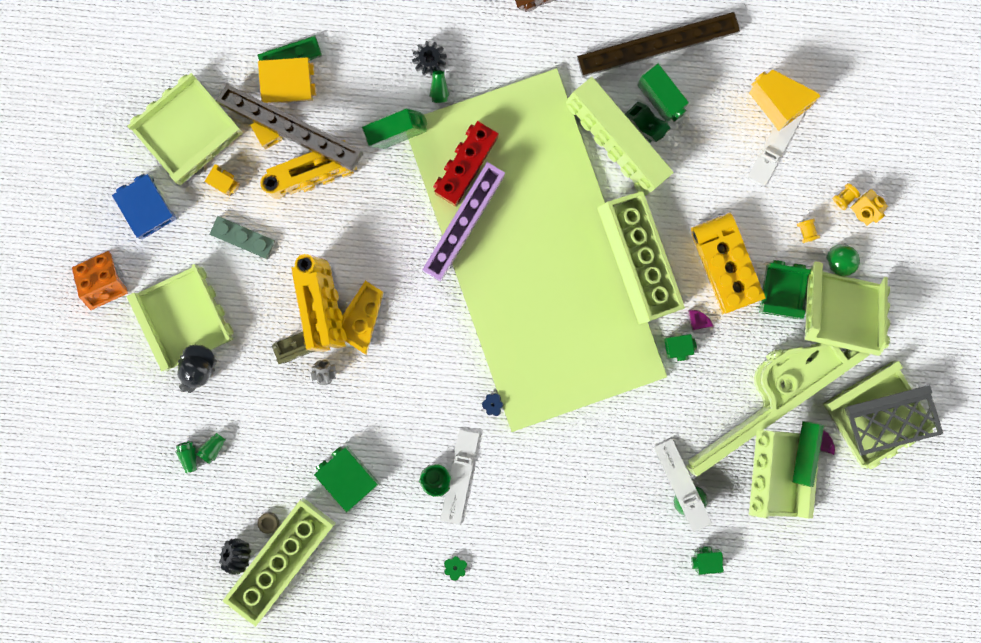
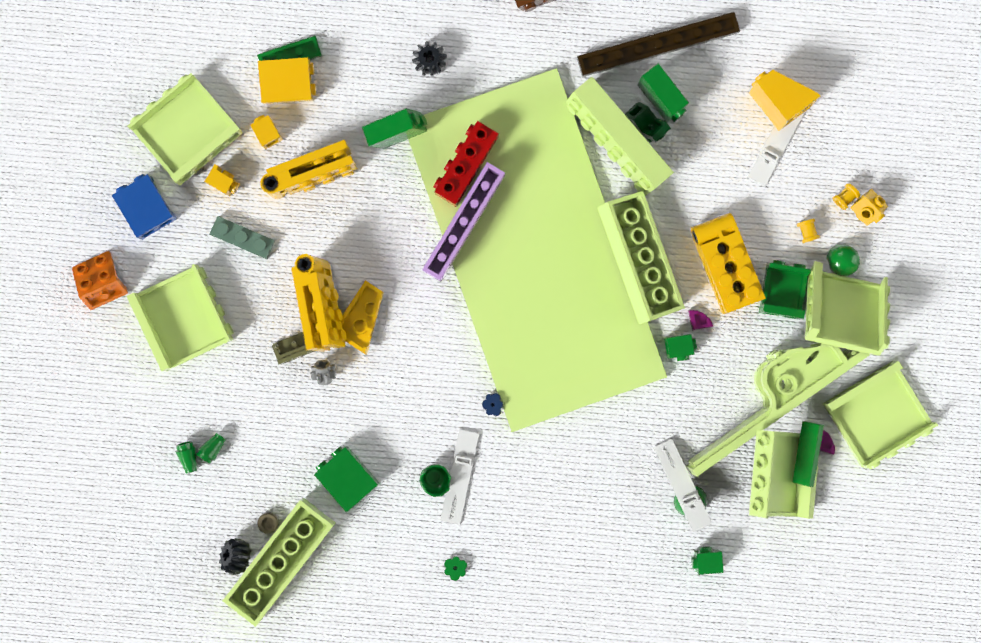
(195, 367): black hair -> none
(290, 127): plate -> none
(439, 90): green cone -> none
(888, 402): dark grey fence -> none

